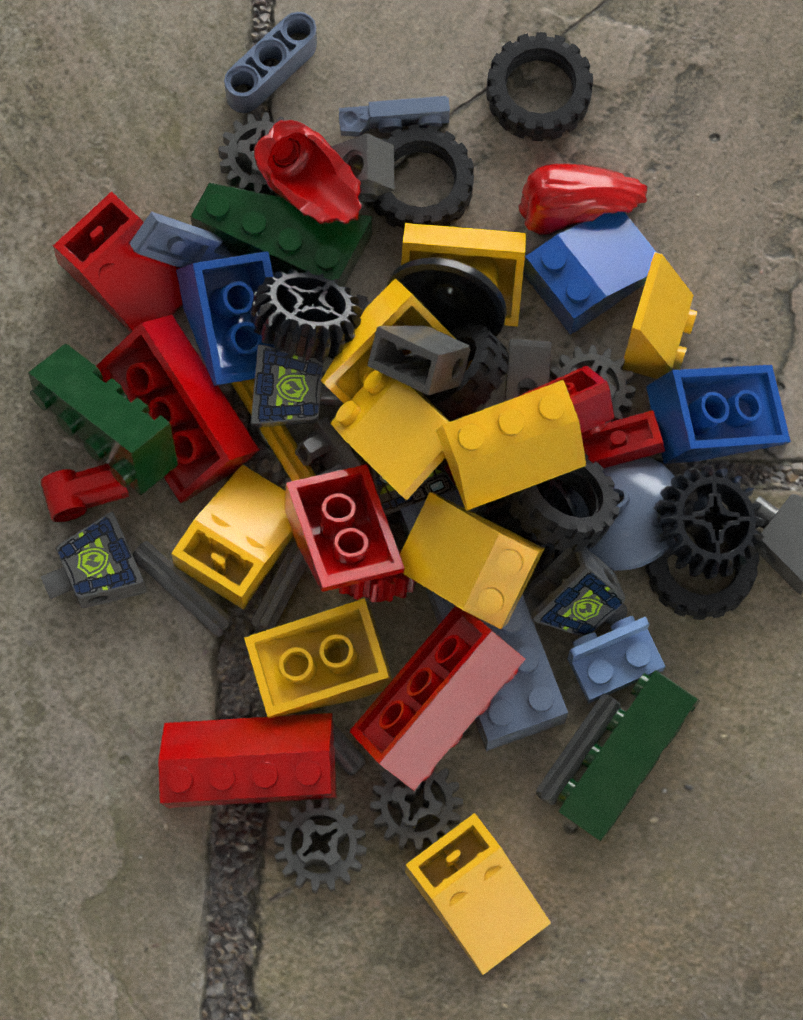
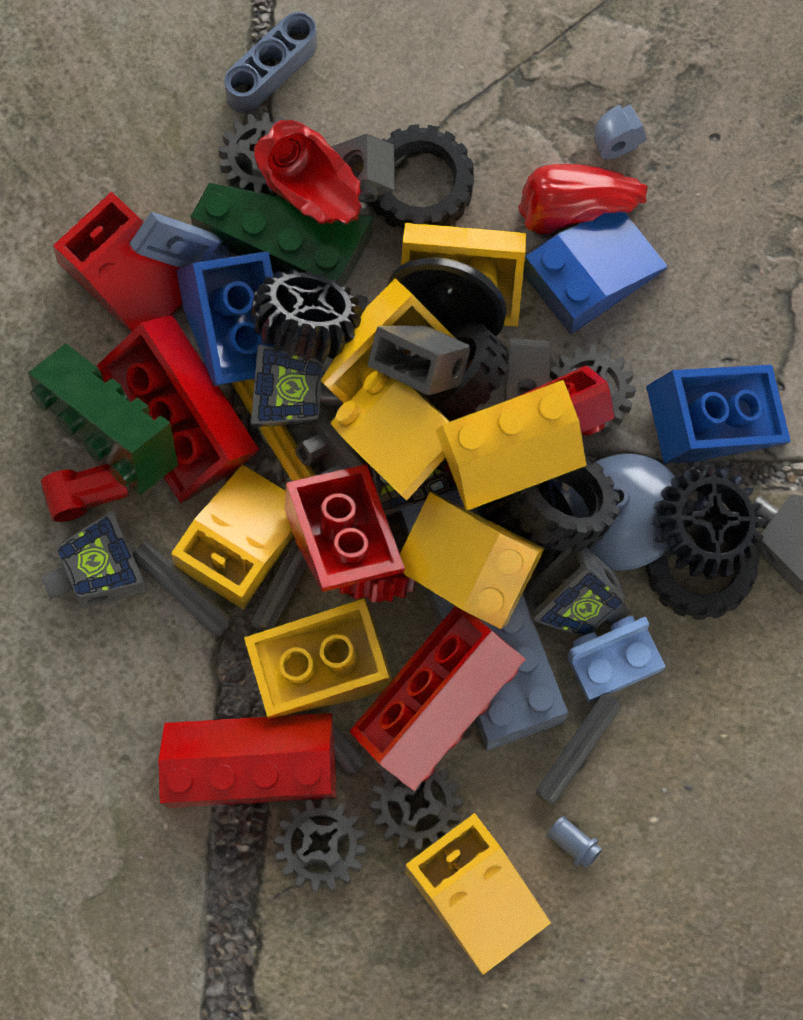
(394, 114): sand blue hinge -> none
(542, 49): black tyre -> none
(575, 842): none -> sand blue pin
(618, 132): none -> sand blue piece
(624, 440): red hinge -> none
(627, 754): dark green wedge -> none
(660, 322): yellow slope -> none

